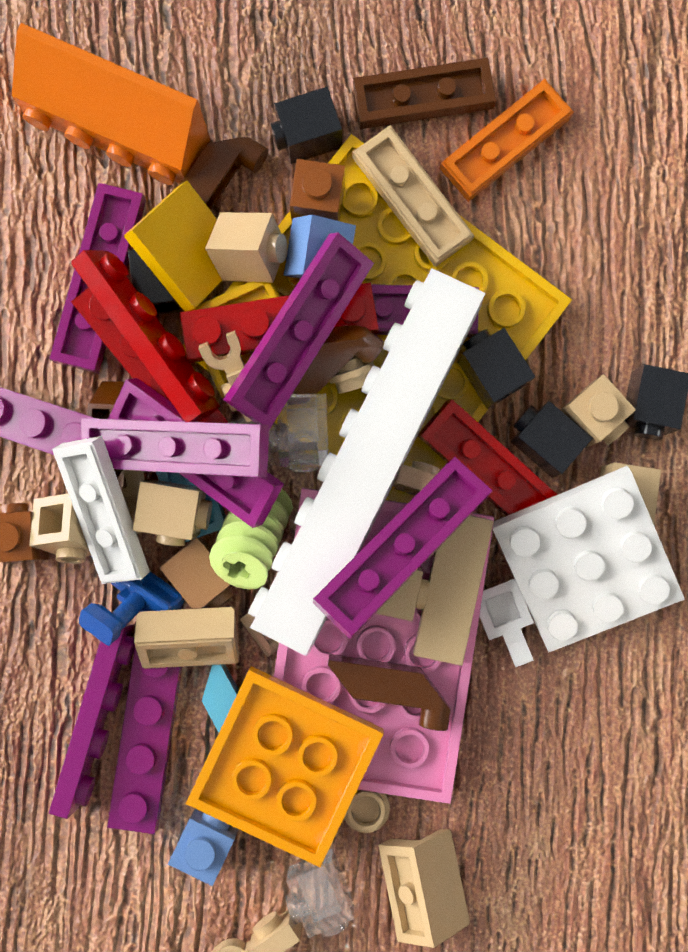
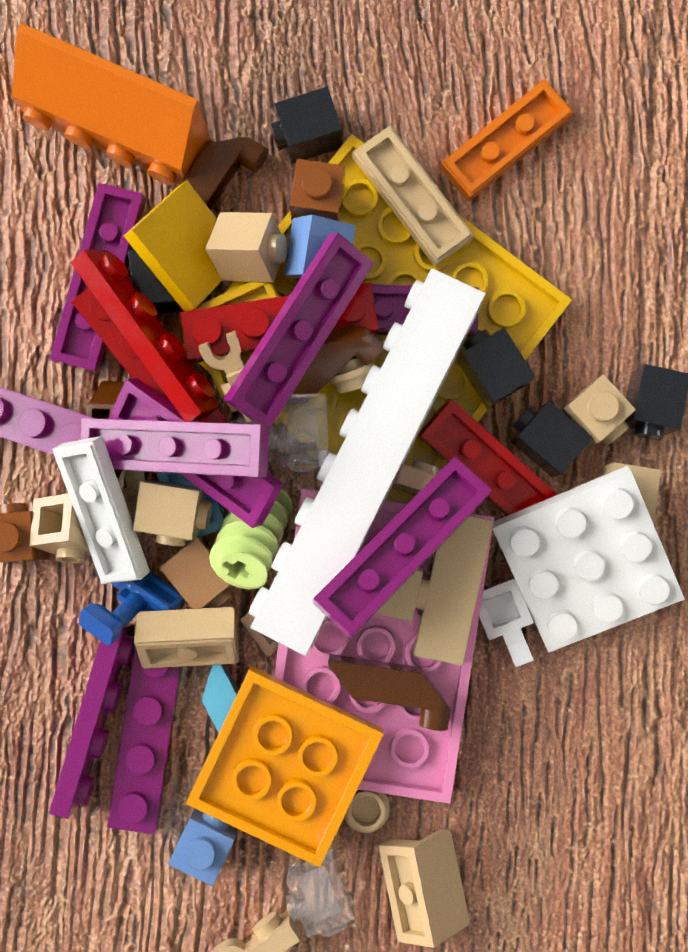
(424, 93): reddish brown plate -> none

